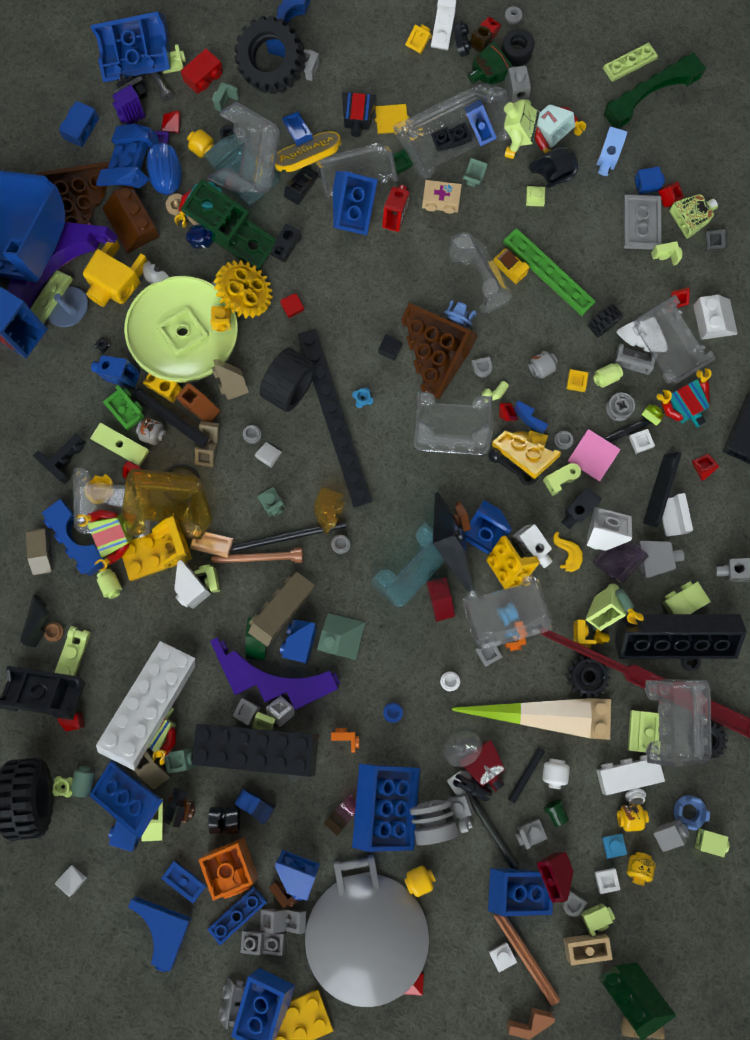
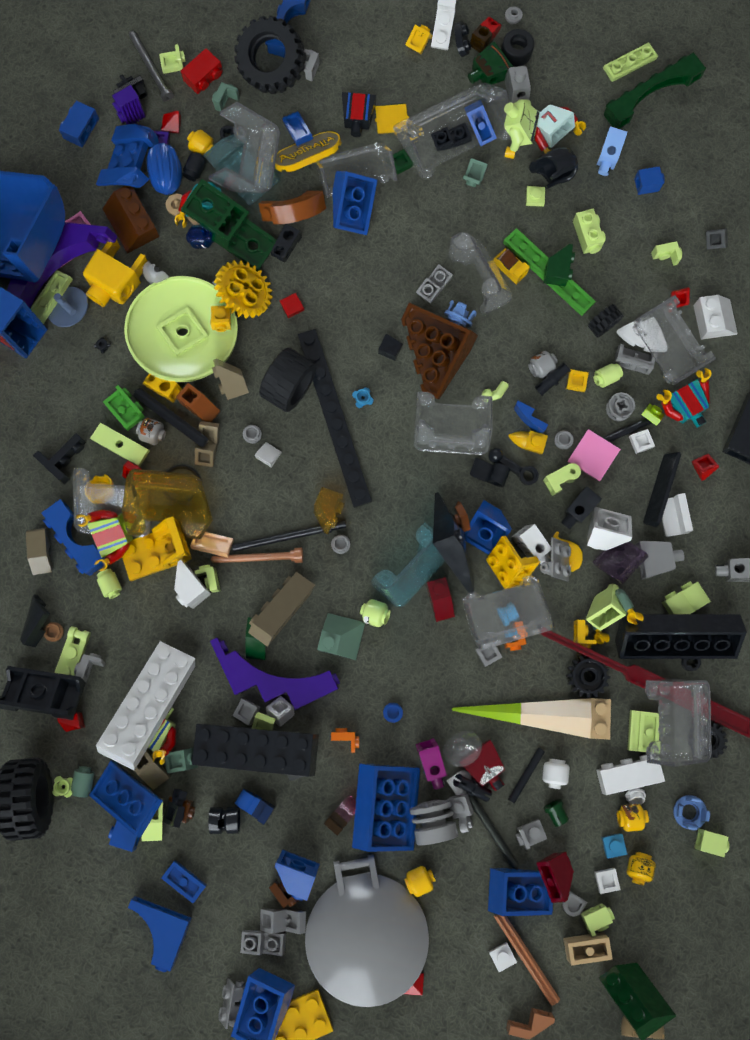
(70, 880): white slope -> none
(78, 190): reddish brown slope -> none
(84, 667): none -> light grey bracket
(116, 371): blue torso -> none
(133, 46): blue piece -> none
(194, 166): none -> black brick
(228, 869): orange brick -> none
(245, 906): blue tile -> none
(271, 502): sand green bracket -> none
(293, 210): none -> dark orange arch
(295, 194): black slope -> none
(299, 642): blue slope -> none
(375, 613): none -> yellowish green head
(397, 202): red torso -> none
(431, 756): none -> magenta torso
(434, 284): none -> light grey slope
(441, 196): tan brick -> none
(450, 681): white plate -> none
(482, 366): light grey tile -> none
(493, 474): none -> black panel
(507, 412): red slope -> none
(526, 455): yellow wing -> none
(552, 379): none -> black pin
(558, 267): none -> dark green slope
(559, 564): none -> light grey hinge
(589, 231): none -> yellowish green brick
(641, 221): light grey plate -> none
(671, 194): red slope -> none
(671, 835): light grey brick -> none
(693, 213): torso -> none

